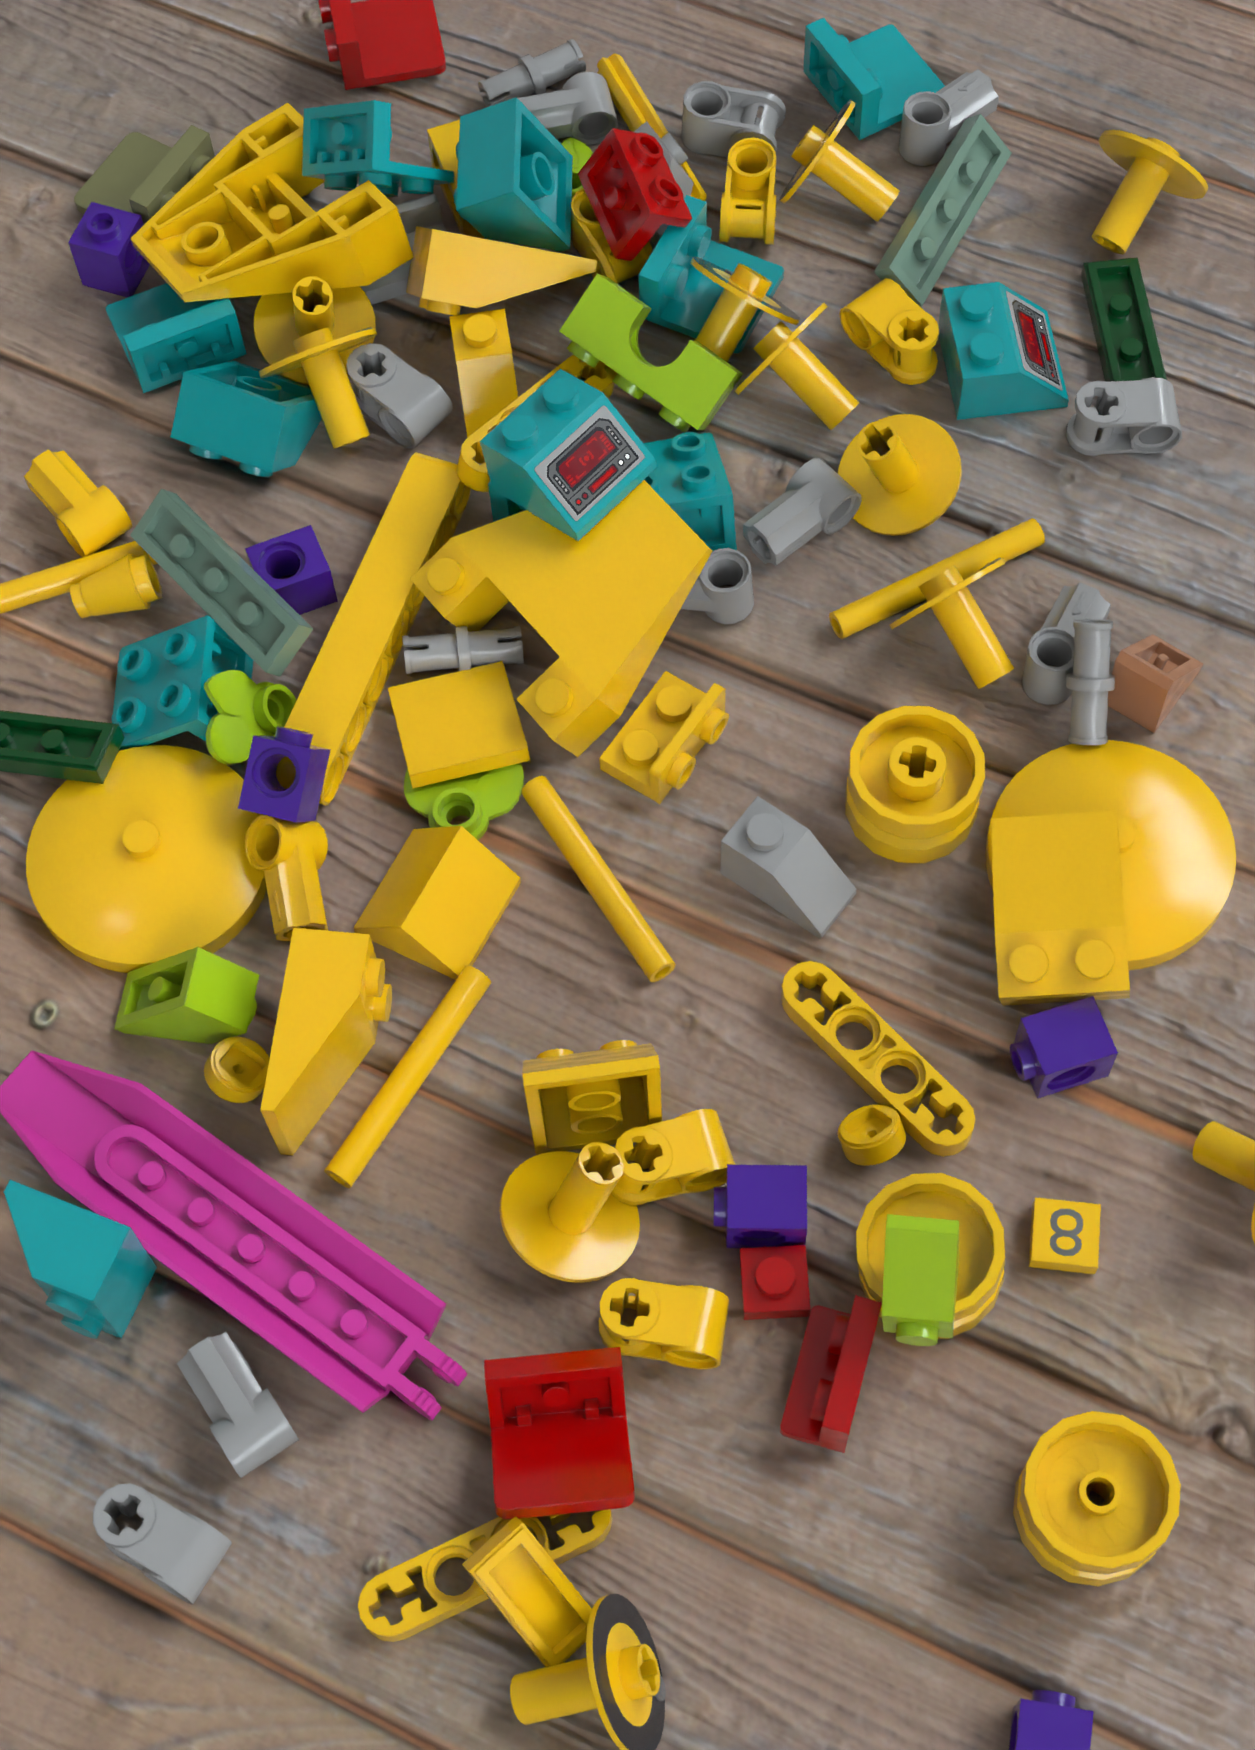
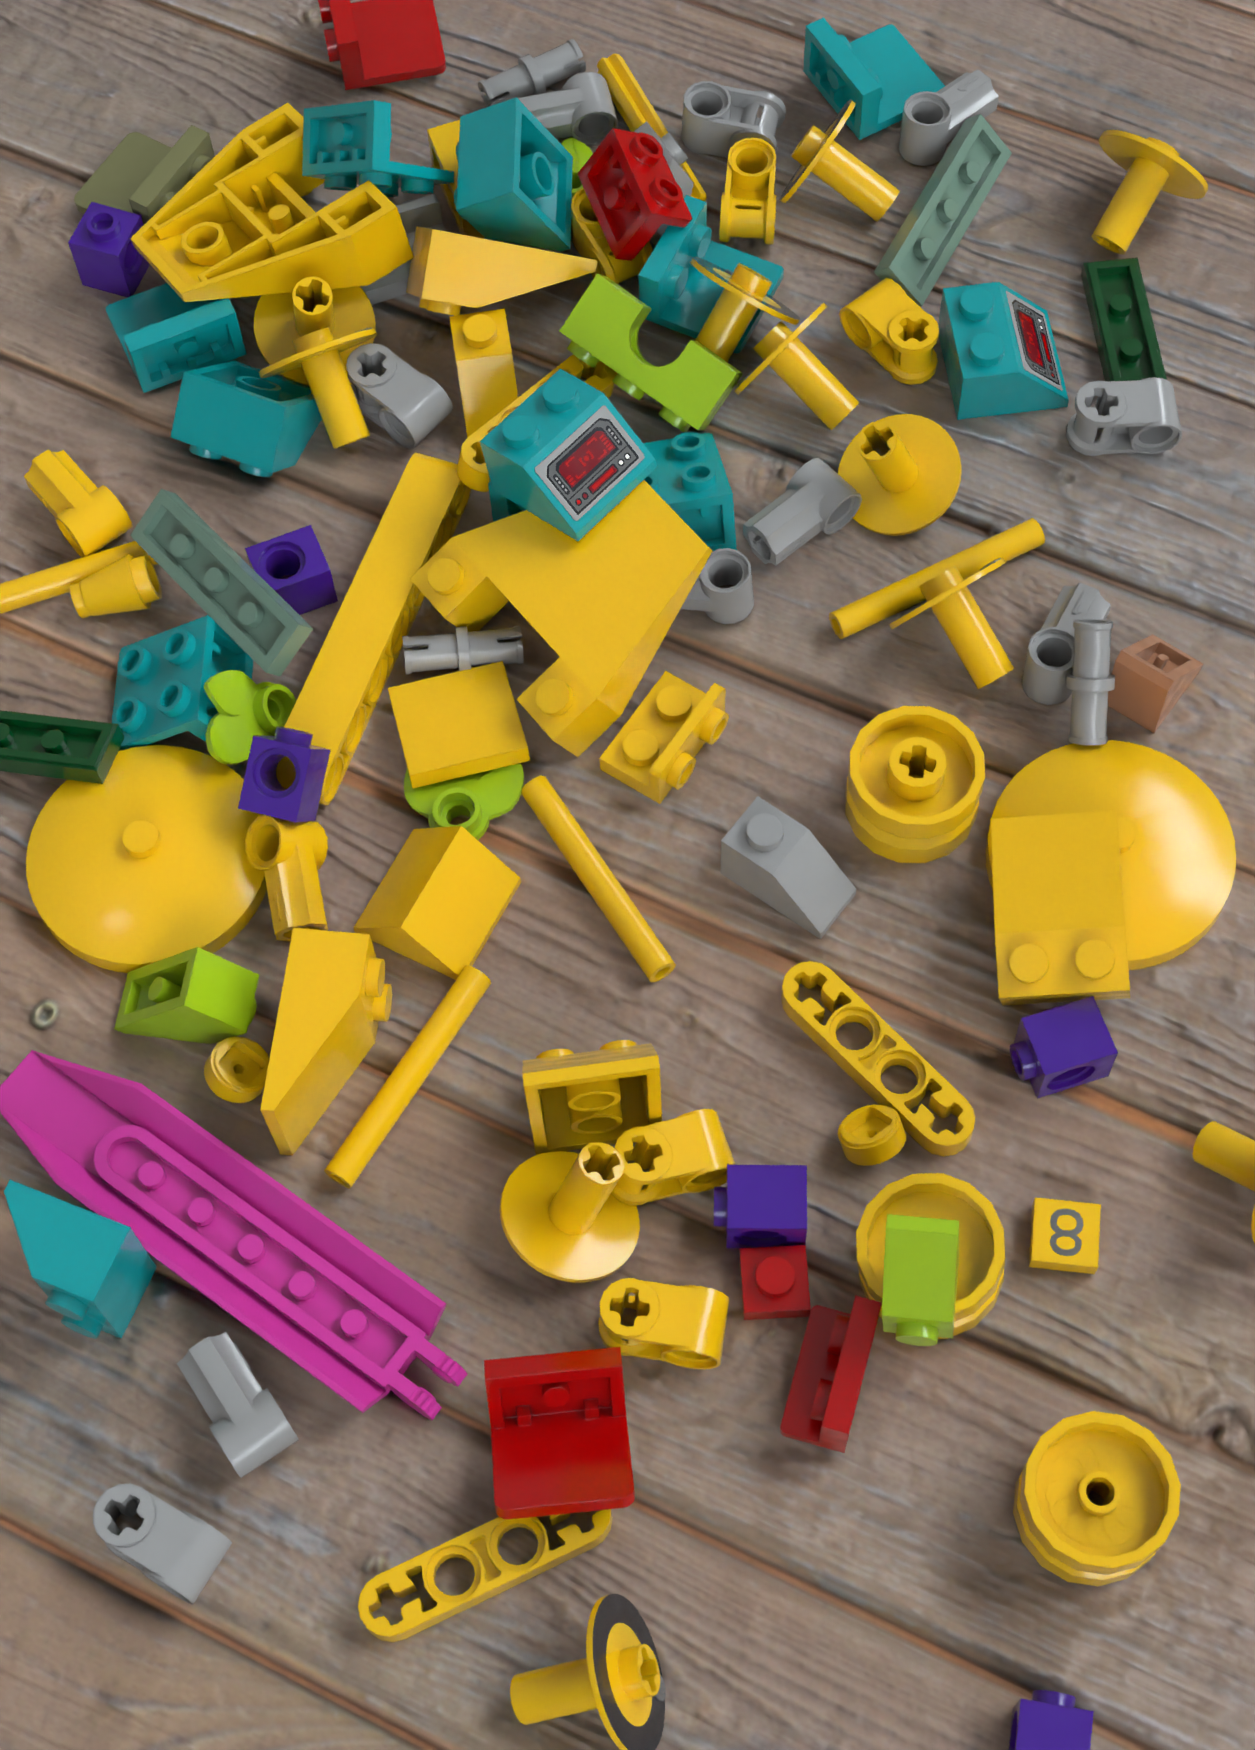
(531, 1593): yellow tile -> none

